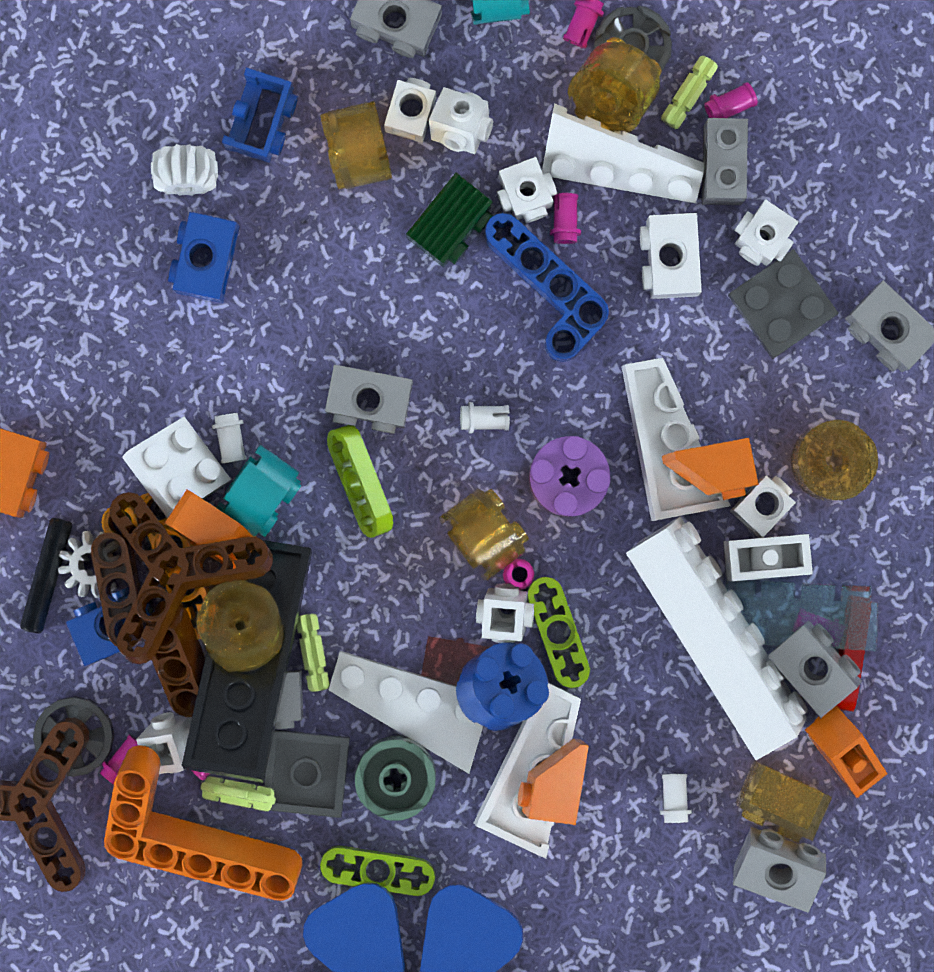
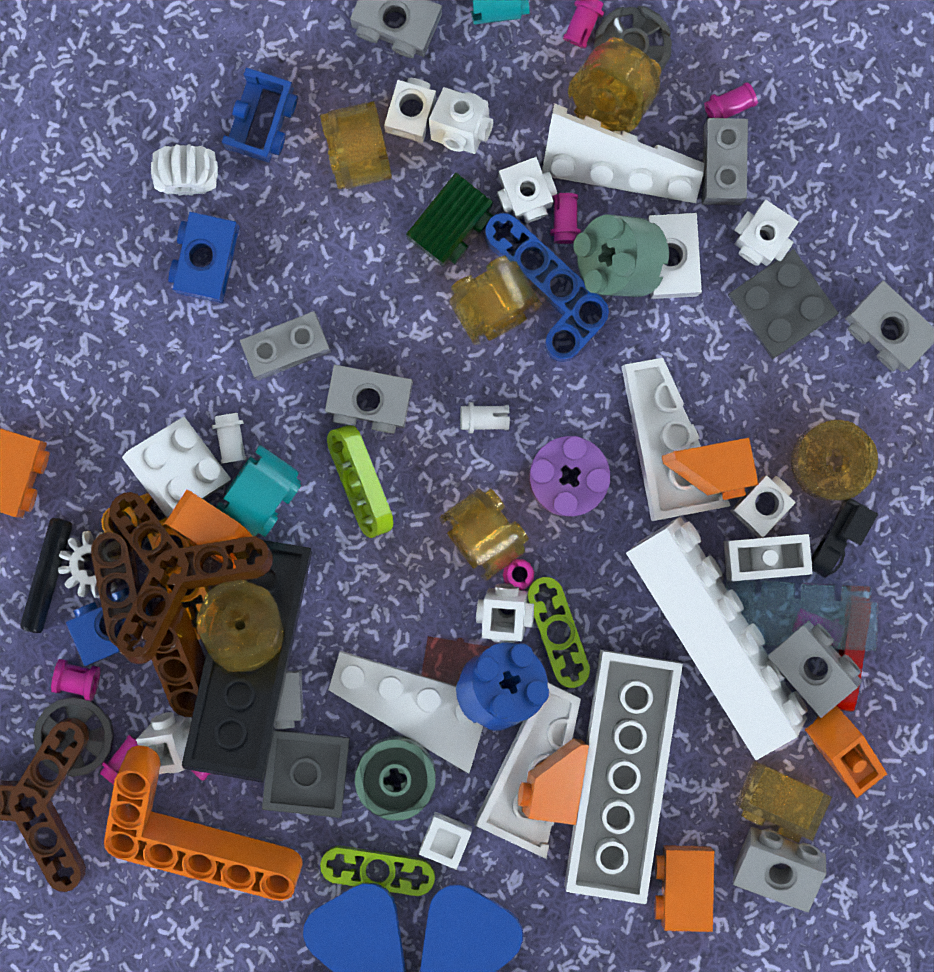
(75, 679): none -> dark pink bush
(238, 793): yellowish green axle -> none
(285, 346): none -> light grey brick
(312, 652): yellowish green axle -> none
(445, 840): none -> white brick
(493, 300): none -> clear yellow brick
(621, 255): none -> sand green brick
(623, 776): none -> white brick
(675, 798): white pin -> none
(686, 888): none -> orange brick
(689, 92): yellowish green axle -> none
(850, 523): none -> black piece

